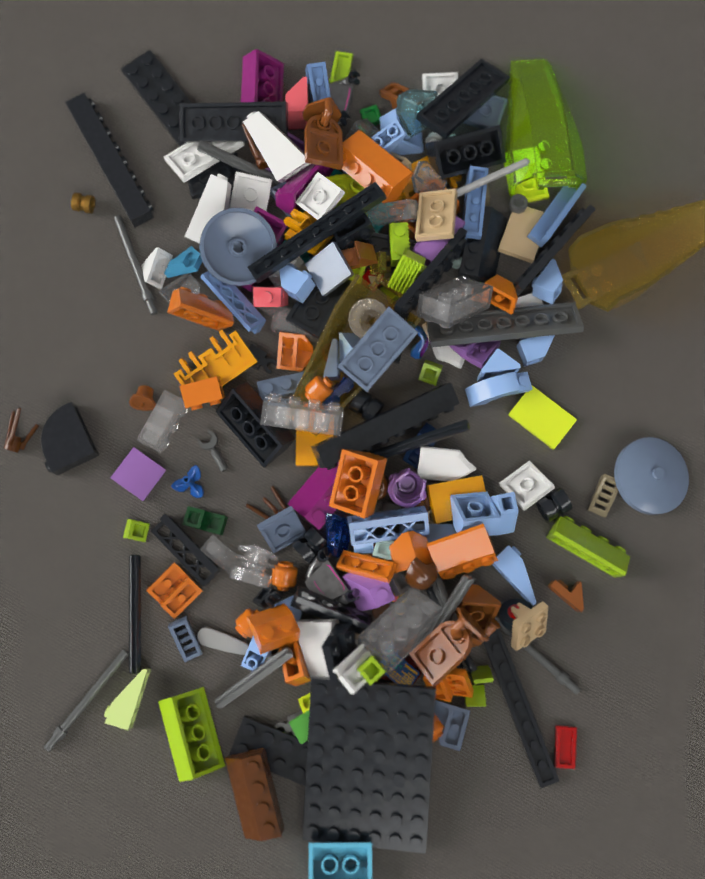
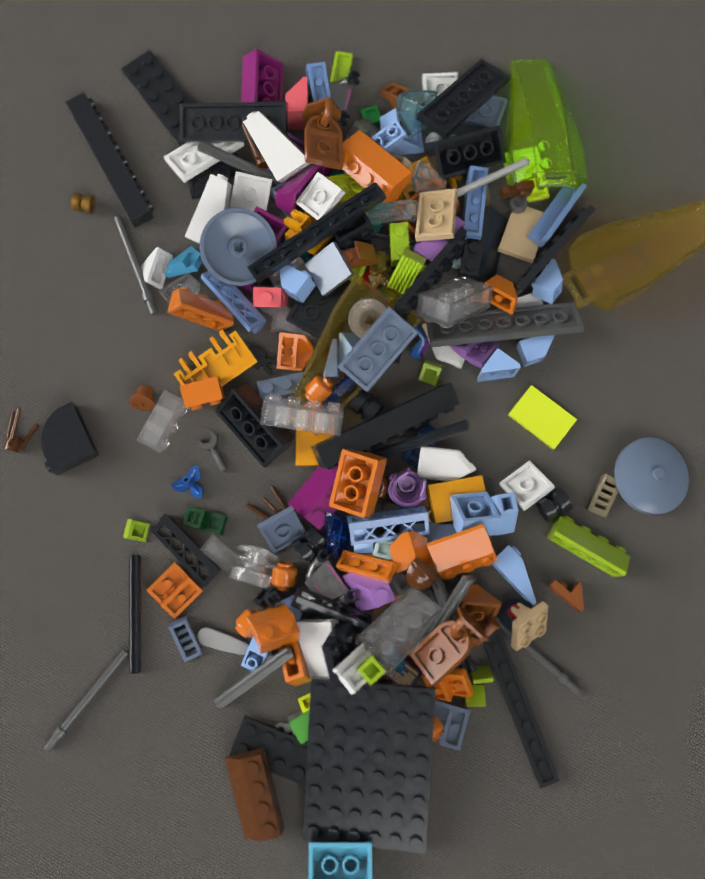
(126, 705): yellowish green slope -> none
(138, 474): medium lavender slope -> none
(191, 734): lime slope -> none
(498, 387): light blue arch -> none
(519, 189): none -> reddish brown plate
(565, 747): red tile -> none

